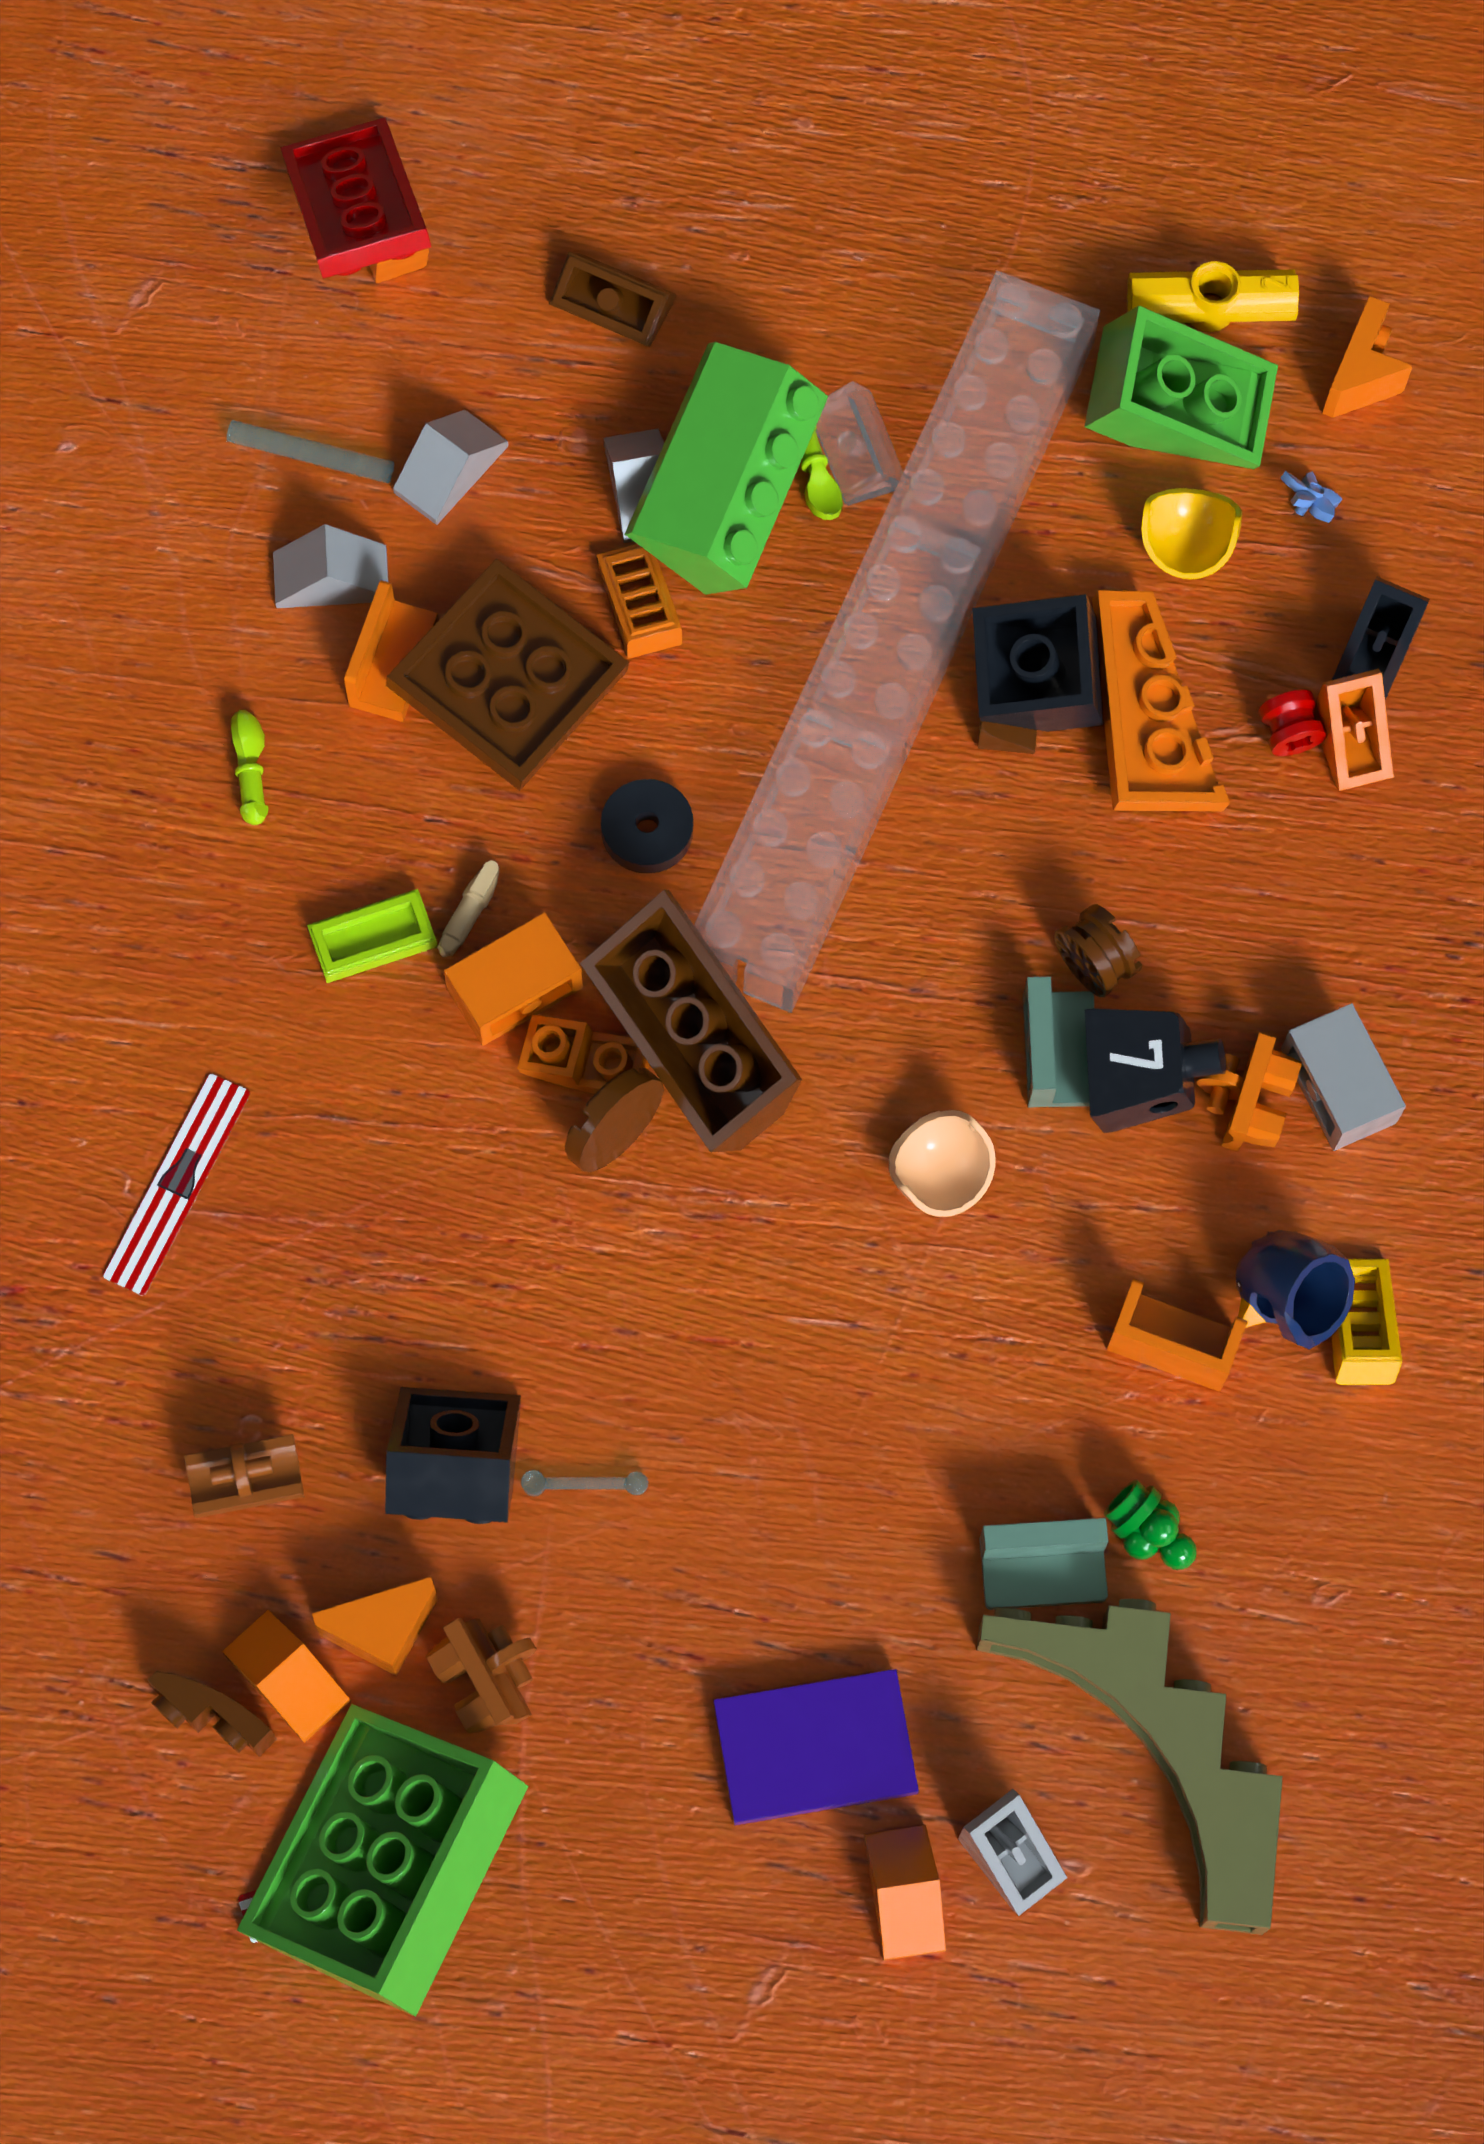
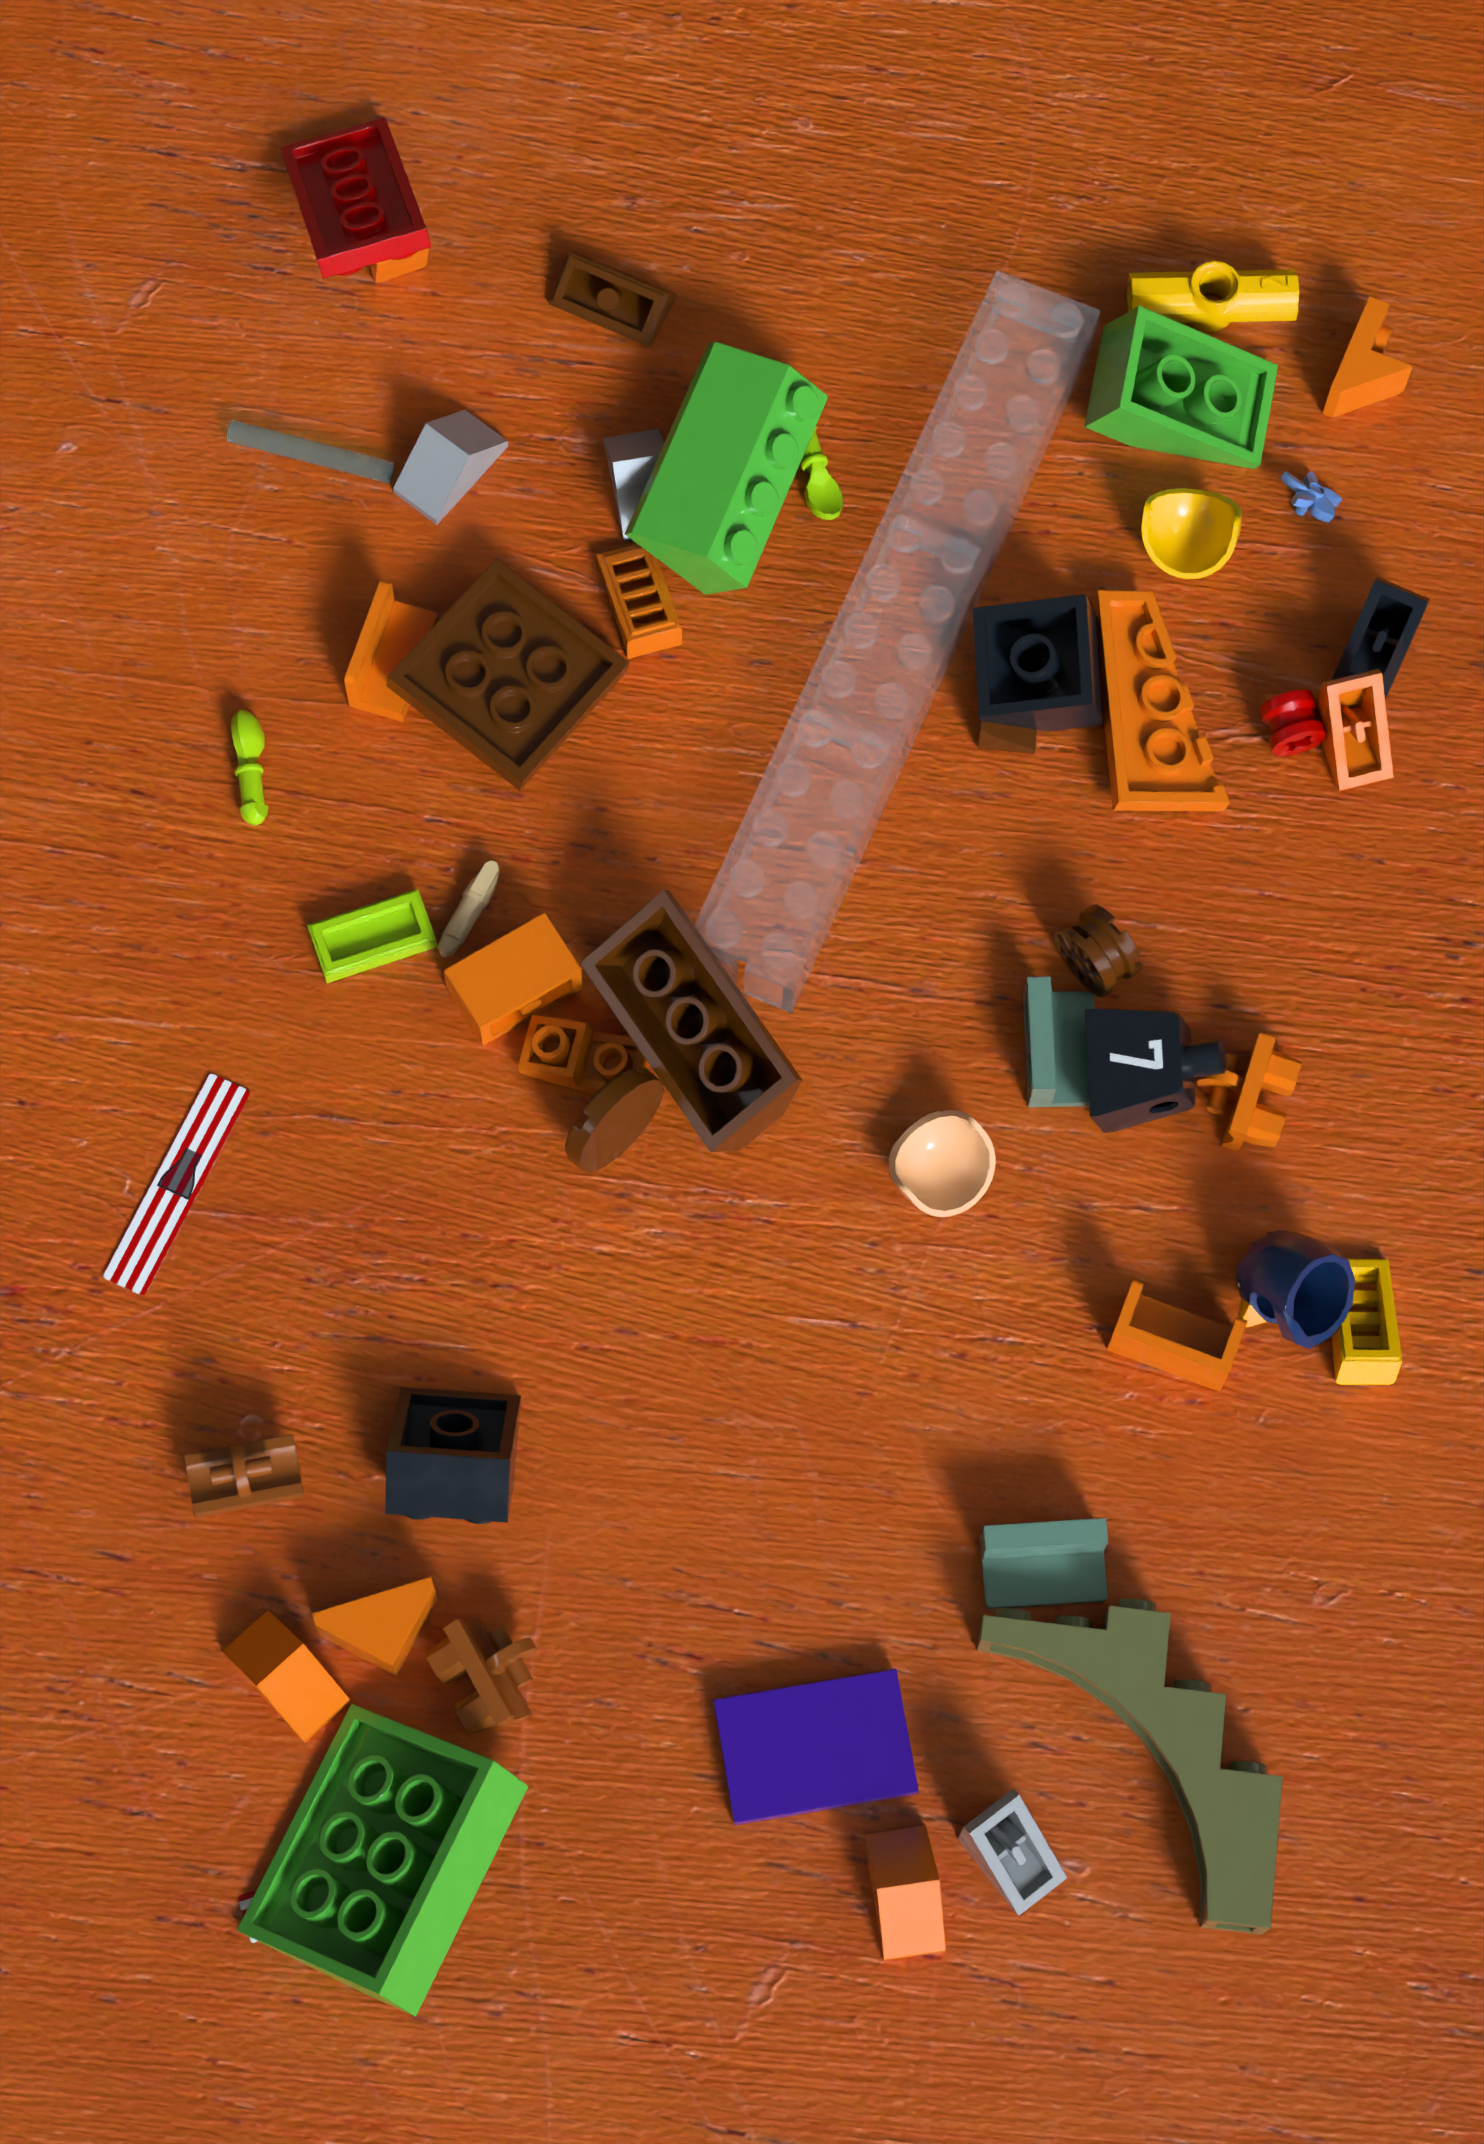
(197, 1704): reddish brown slope -> none
(328, 569): light grey slope -> none
(535, 1483): clear light blue hinge -> none
(647, 801): black piece -> none
(857, 445): clear slope -> none
(1150, 1524): green piece -> none
(1344, 1077): light grey panel -> none

